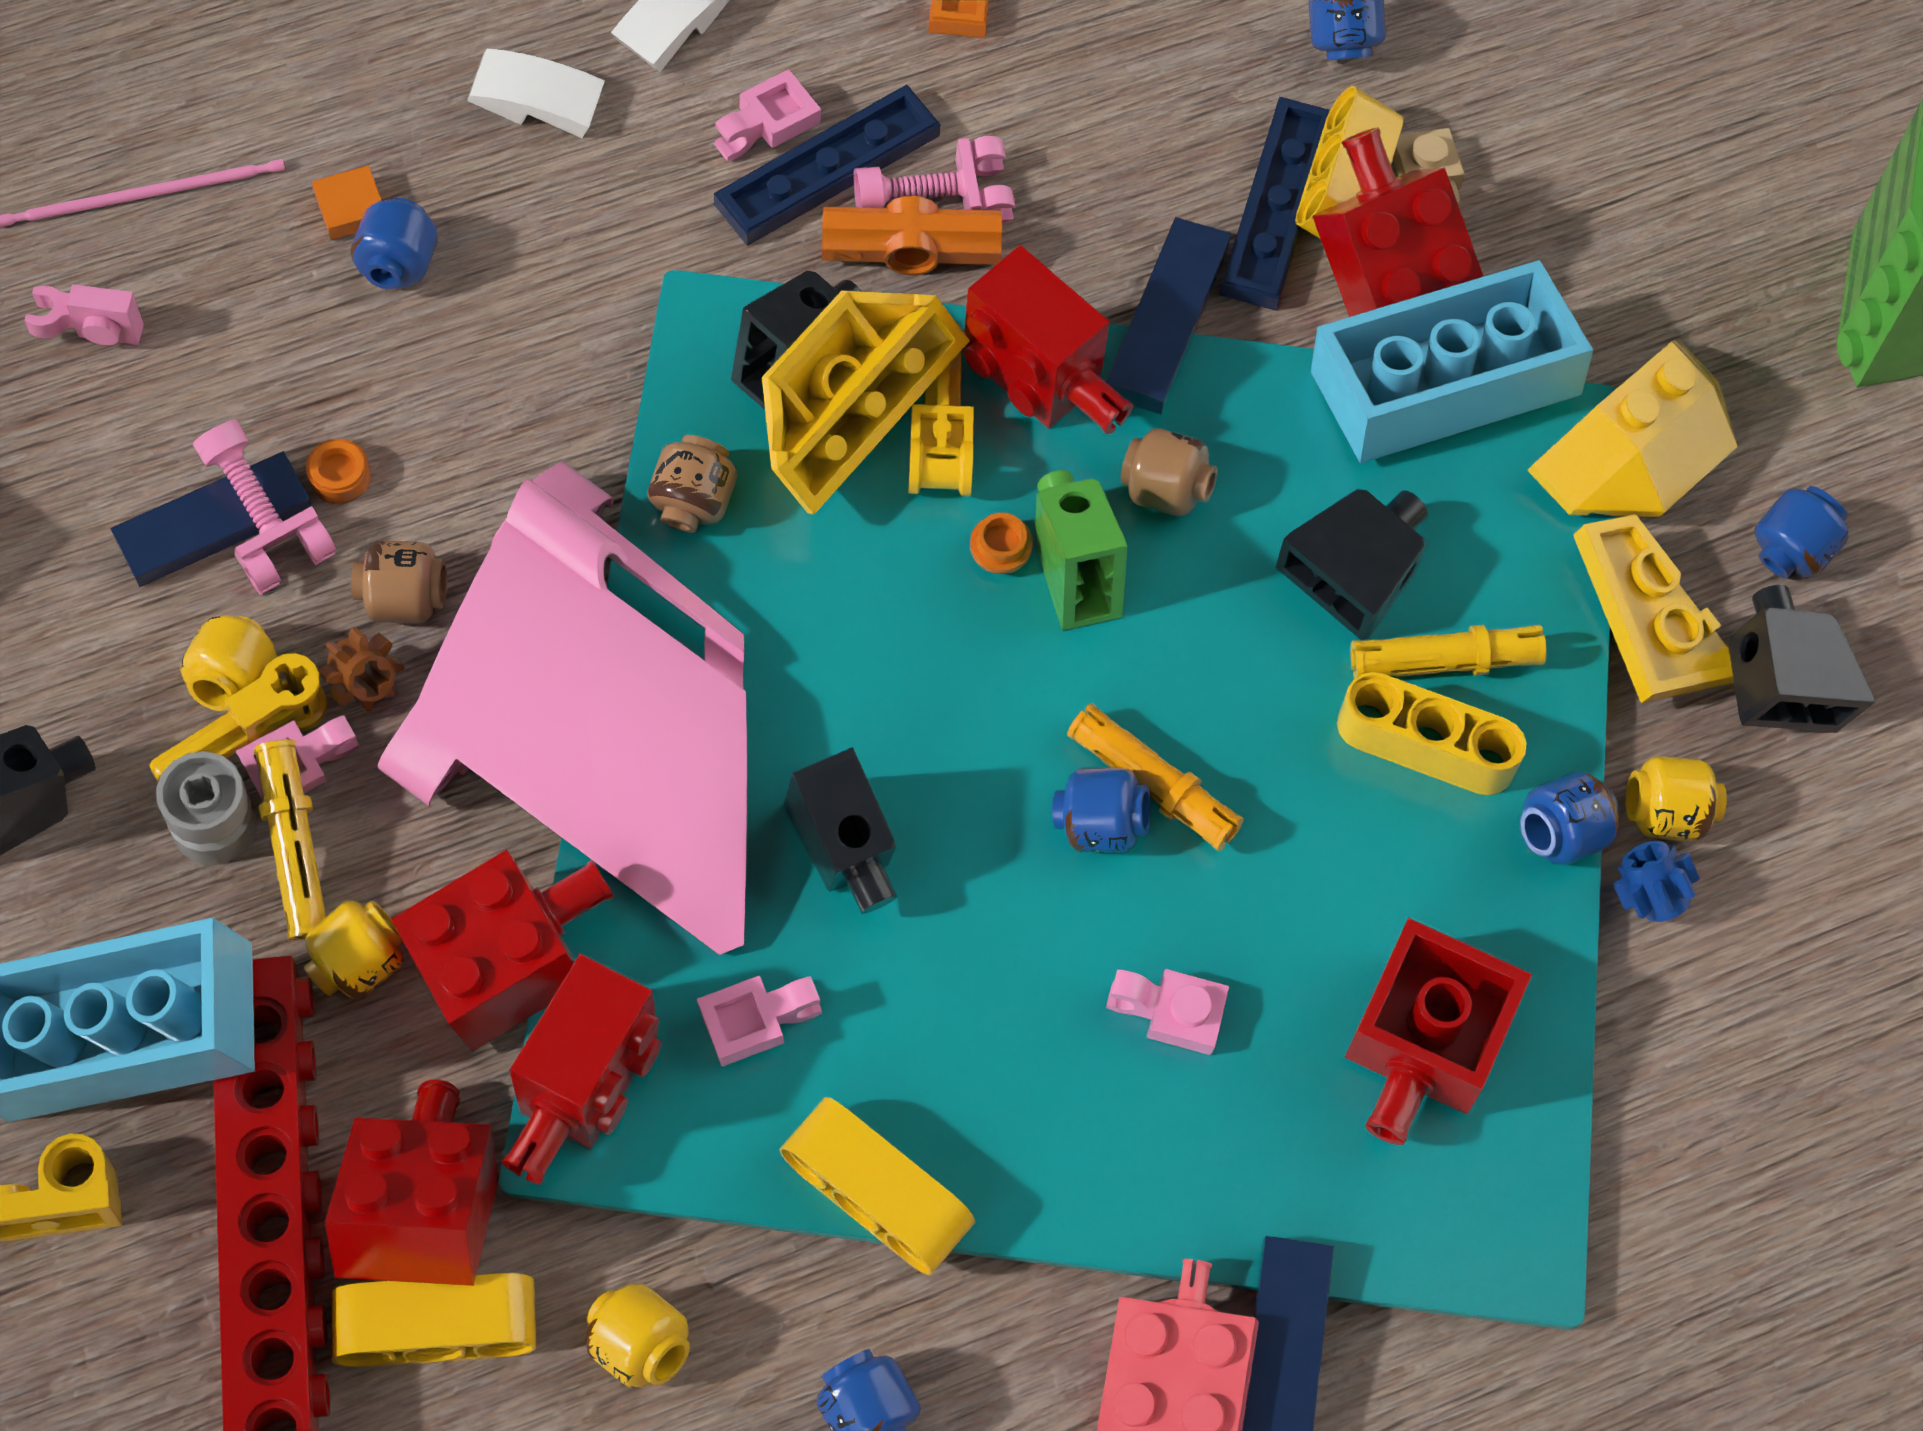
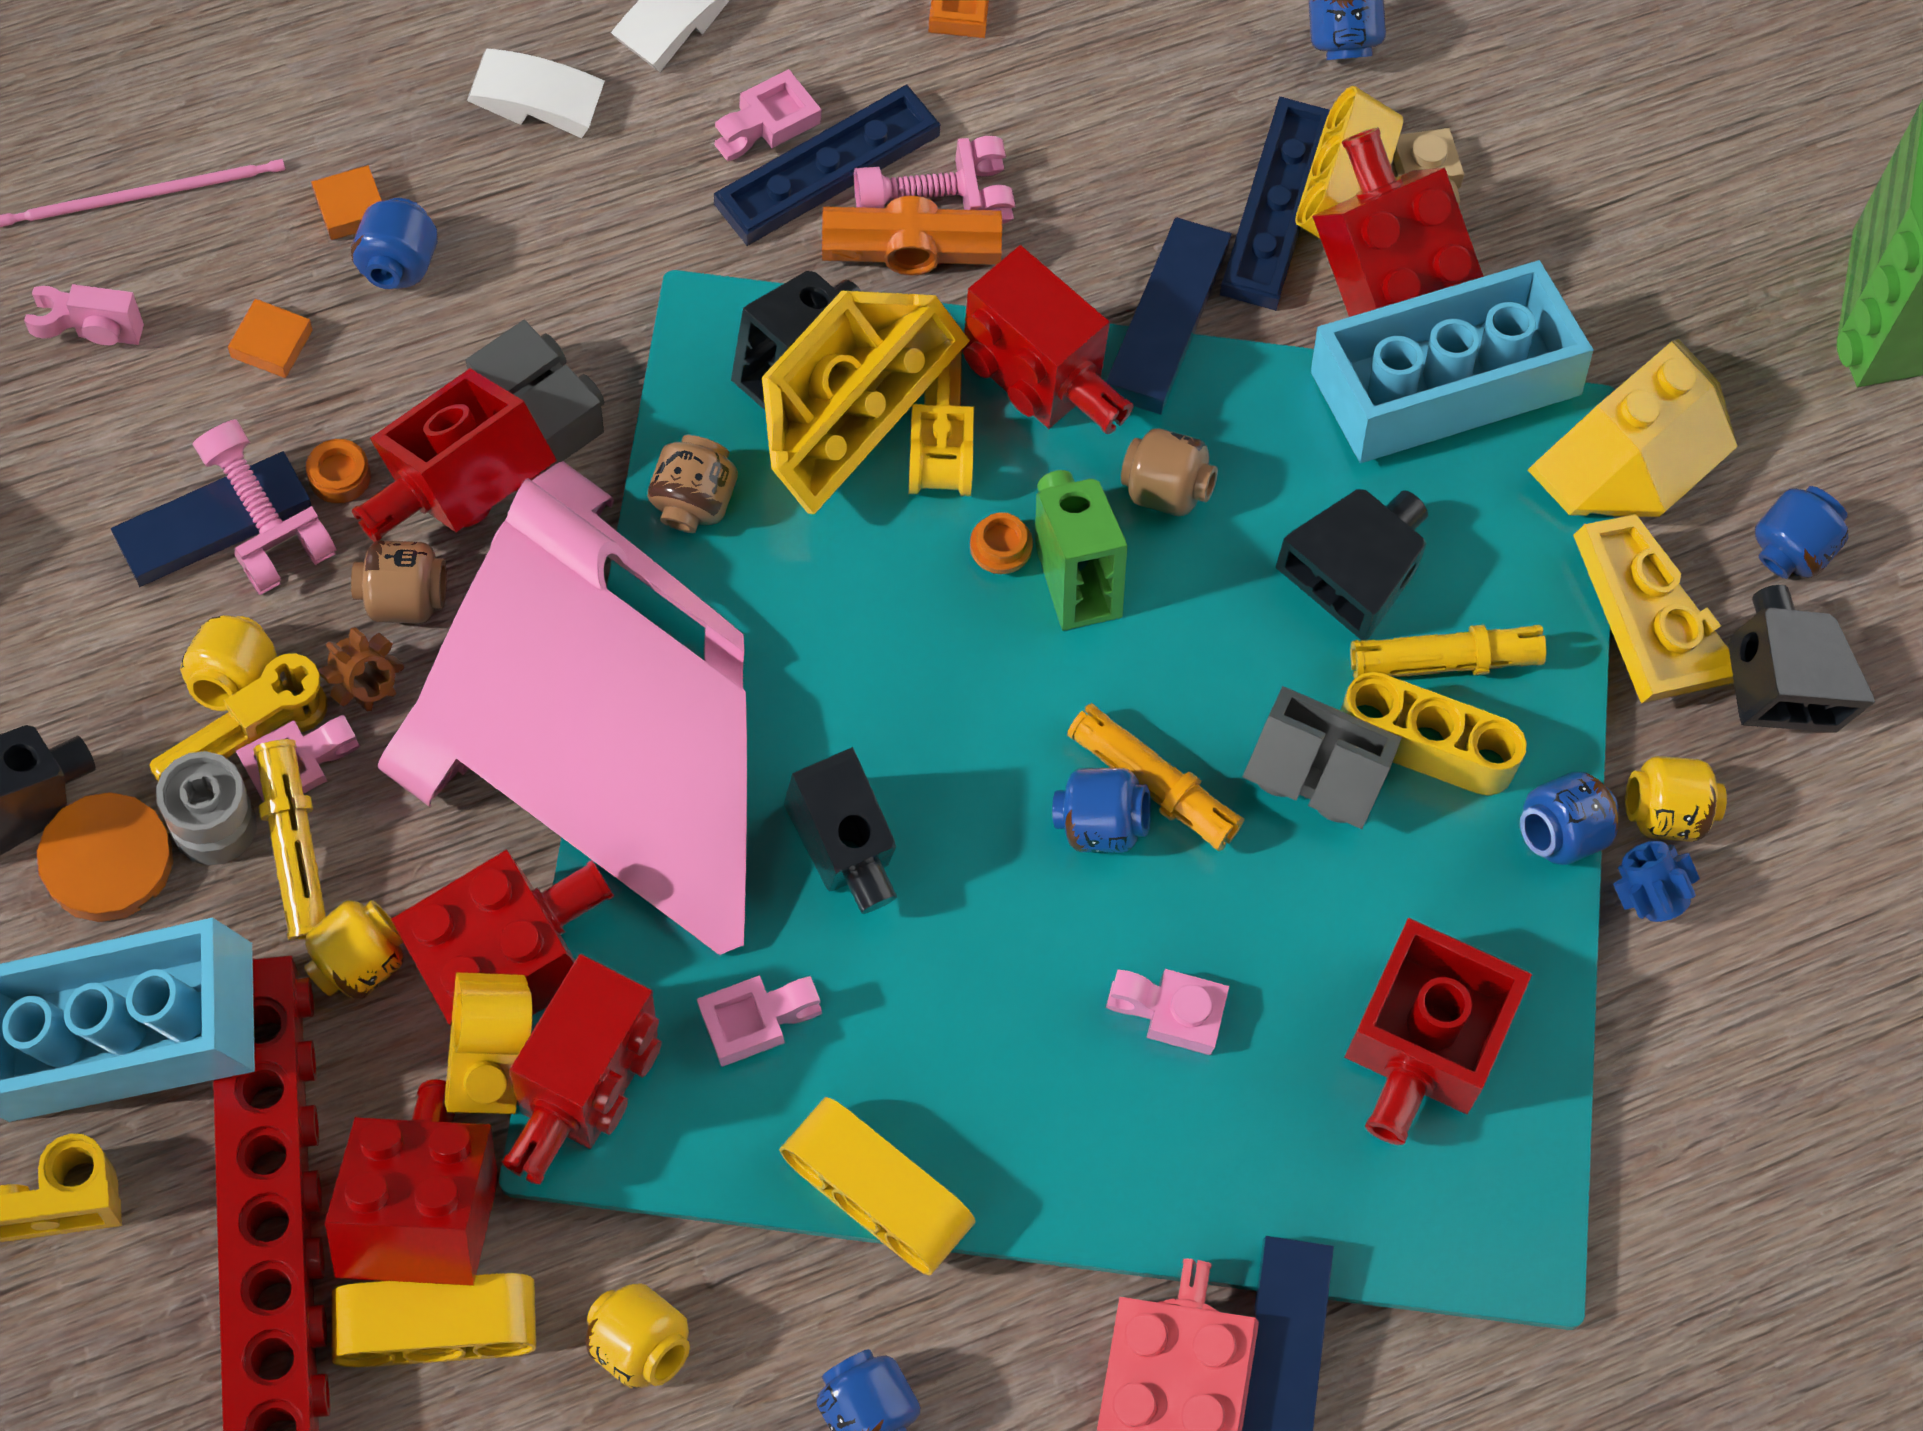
(104, 856): none -> orange tile
(270, 338): none -> orange tile
(455, 456): none -> red brick
(486, 1036): none -> yellow plate
(533, 370): none -> dark grey piece
(1323, 757): none -> dark grey piece

